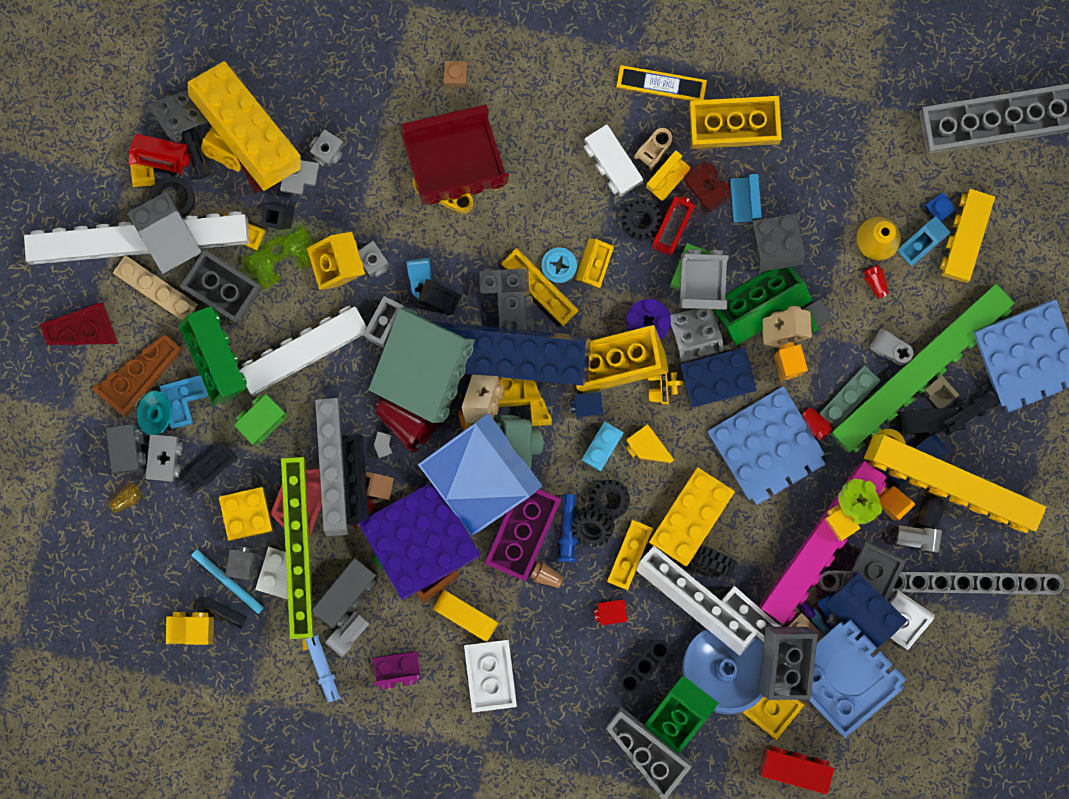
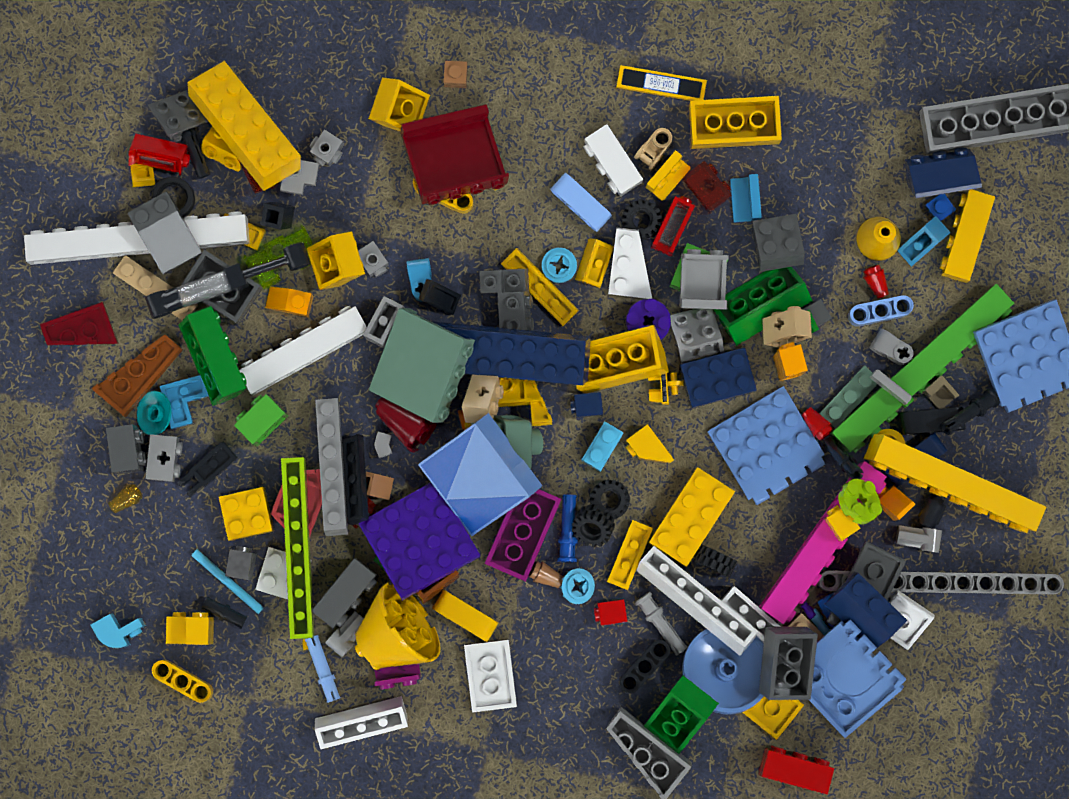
(112, 634): none -> medium azure brick
(171, 680): none -> yellow beam
(230, 279): none -> black piece
(289, 301): none -> light orange slope
(361, 722): none -> white brick
(396, 632): none -> yellow cone
(398, 104): none -> yellow slope
(580, 202): none -> light blue beam
(586, 587): none -> medium azure gear
(628, 266): none -> white wing
(655, 615): none -> light grey pin
(846, 462): none -> black pin
(890, 306): none -> light blue beam
(891, 387): none -> light grey tile
(942, 172): none -> dark blue slope

